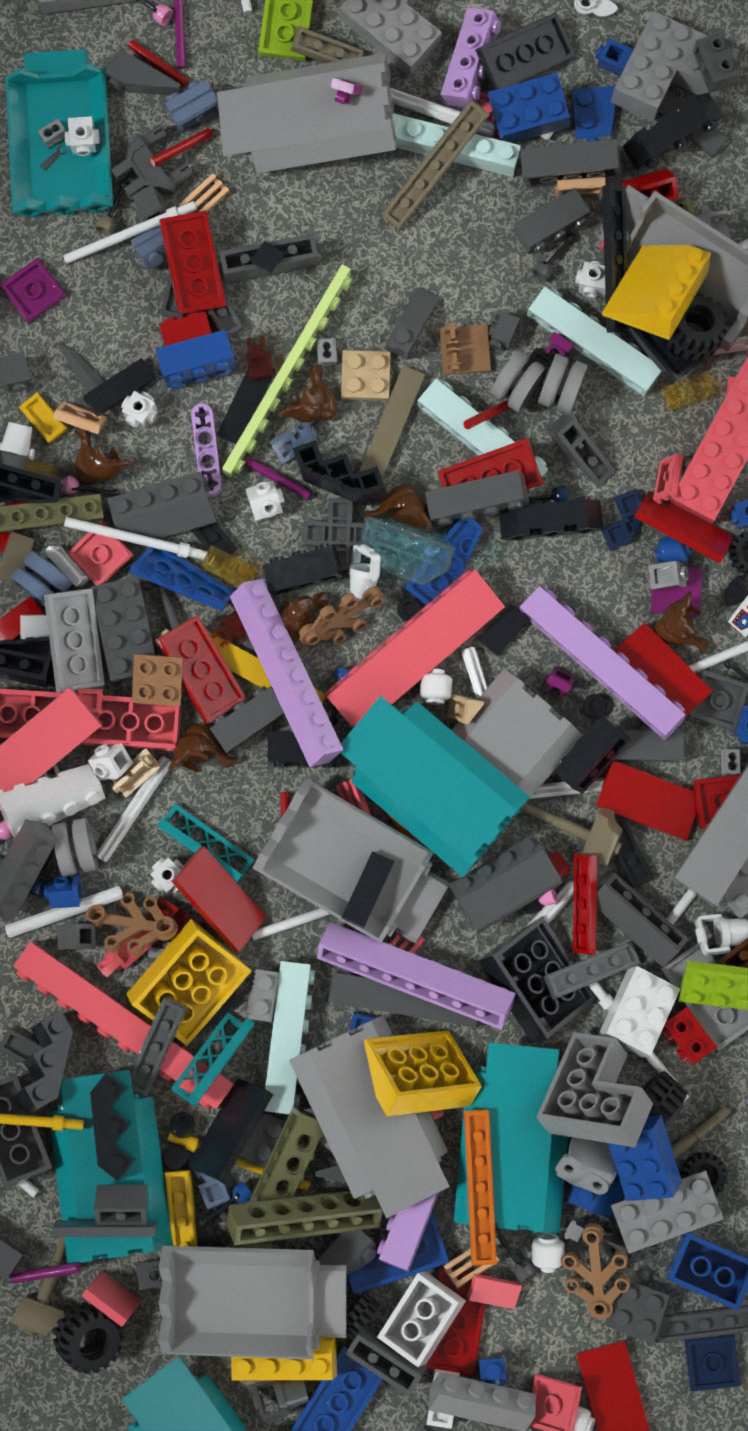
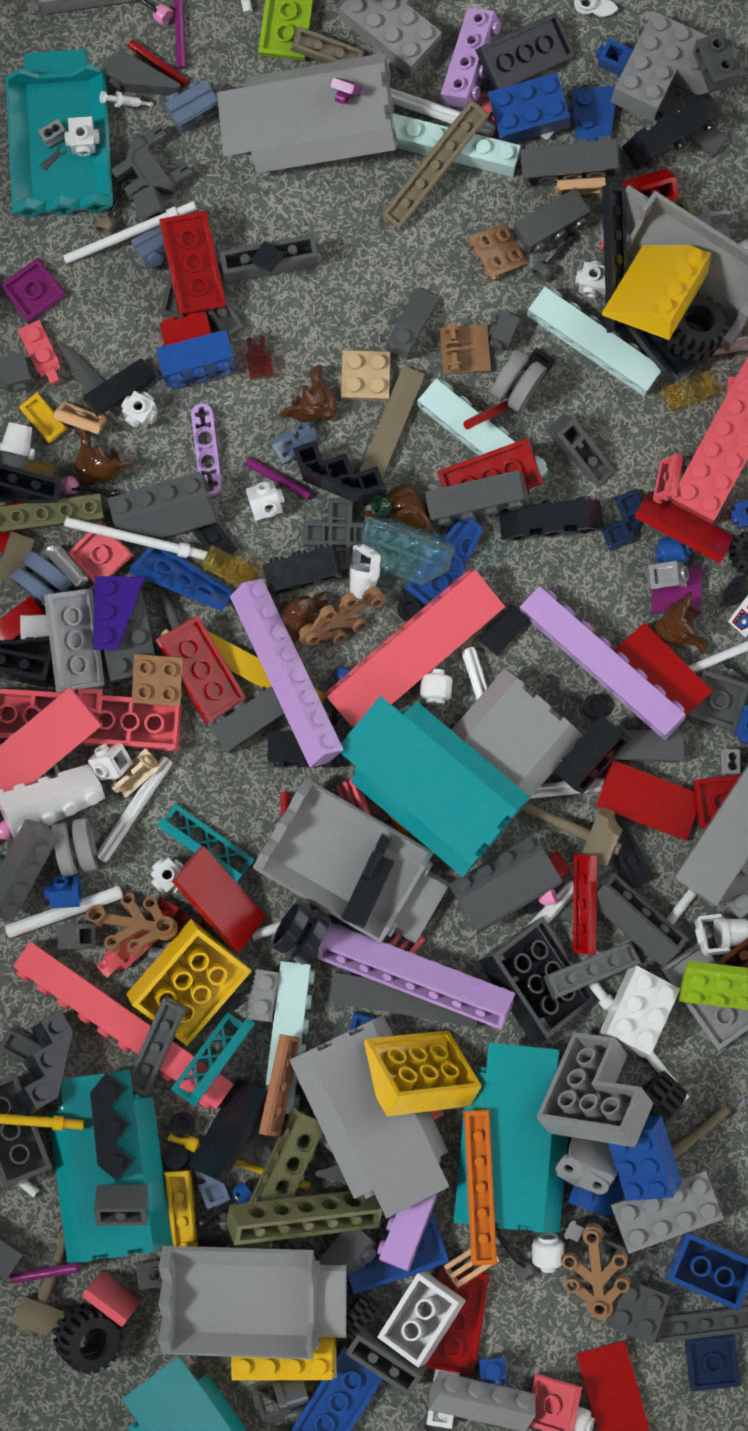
(38, 886): dark blue hinge -> none
(40, 351): none -> coral hinge
(88, 1228): dark grey tile -> none
(112, 609): none -> dark purple wing
(120, 99): none -> white piece
(181, 147): red bar -> none
(198, 747): reddish brown piece -> none
(201, 188): light nougat tile -> none
(232, 627): clear red plate -> none
(243, 407): black sticker -> none
(279, 1086): none -> nougat tile
(283, 379): yellowish green plate -> none
(300, 932): none -> black wheel
(332, 351): light grey piece -> none
(380, 849): none -> black bar
(381, 505): none -> clear green hinge
(463, 708): tan slope -> none
(494, 1291): coral tile -> none
(497, 251): none -> medium nougat hinge
(558, 493): dark blue hinge -> none
(560, 344): magenta tile -> none
(560, 383): light grey wheel -> none
(560, 680): magenta tile -> none
(688, 1036): red brick -> none
(712, 1161): black tyre -> none

